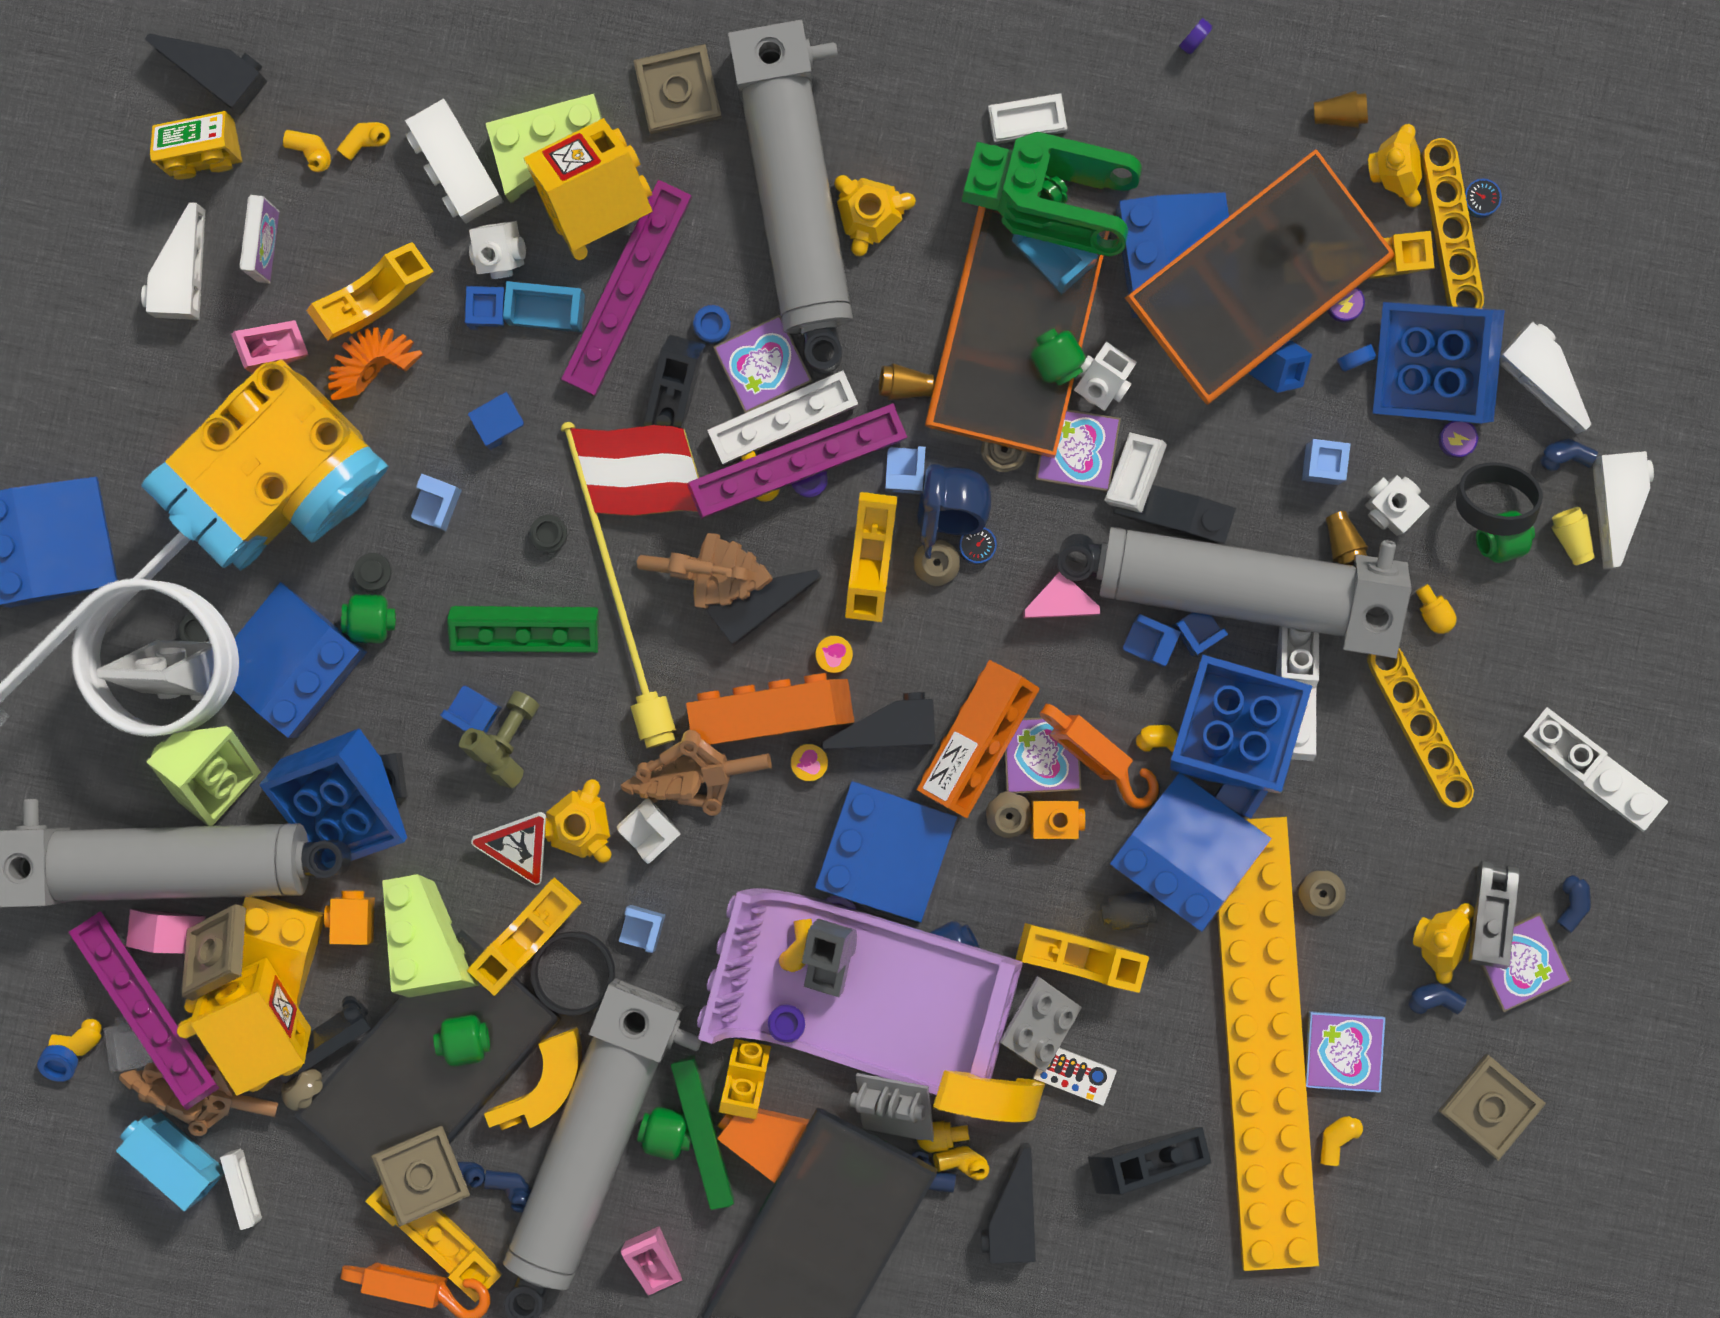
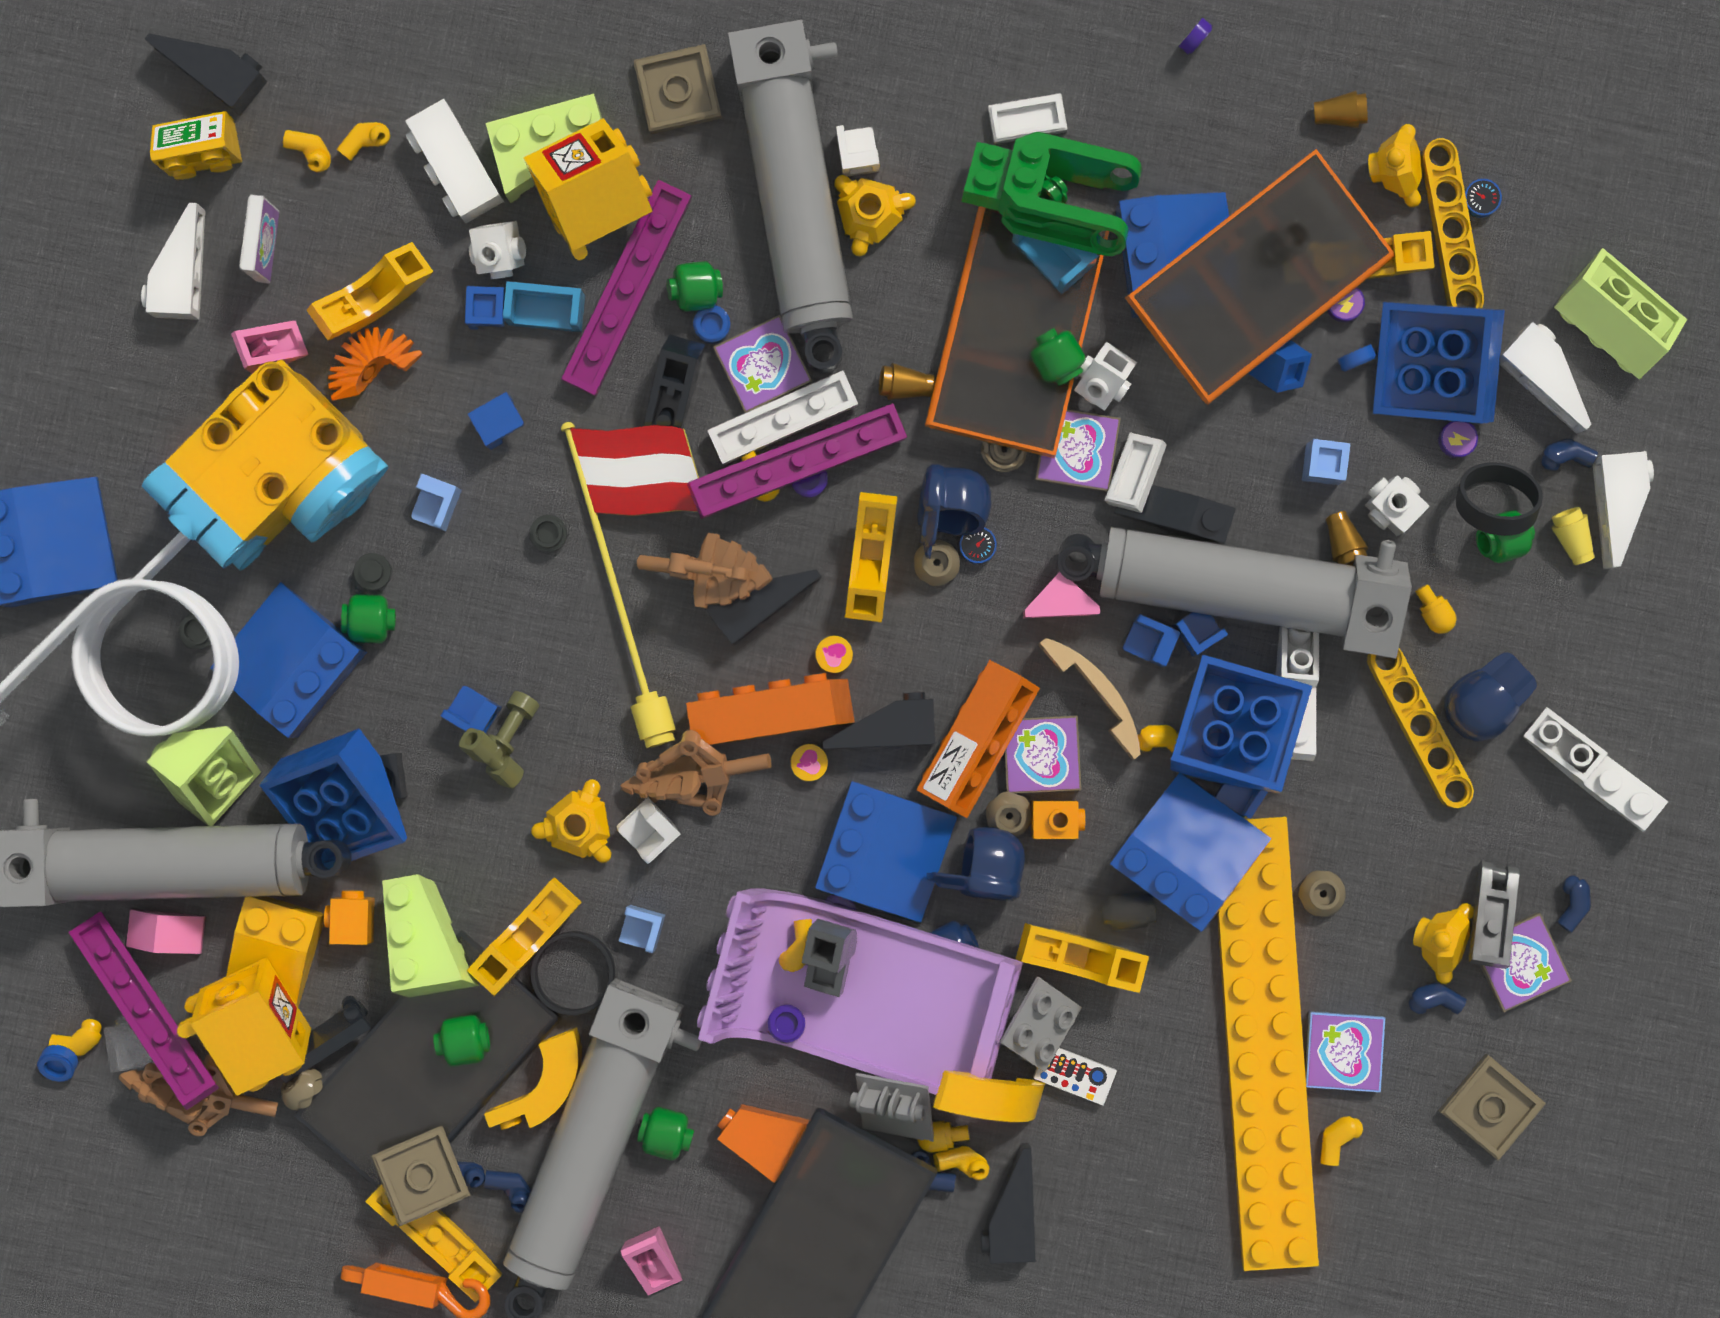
(164, 669): white slope -> none
(170, 1160): medium azure window -> none
(214, 952): dark tan tile -> none
(241, 1188): white tile -> none
(517, 846): piece -> none
(523, 629): green slope -> none
(695, 286): none -> green head
(702, 1133): green slope -> none
(745, 1079): yellow slope -> none
(857, 151): none -> white panel
(905, 470): light blue panel -> none
(990, 866): none -> dark blue piece
(1098, 754): orange piece -> none
(1123, 731): none -> tan slope
(1148, 1161): black slope -> none
(1488, 698): none -> dark blue piece
(1620, 314): none -> yellowish green slope

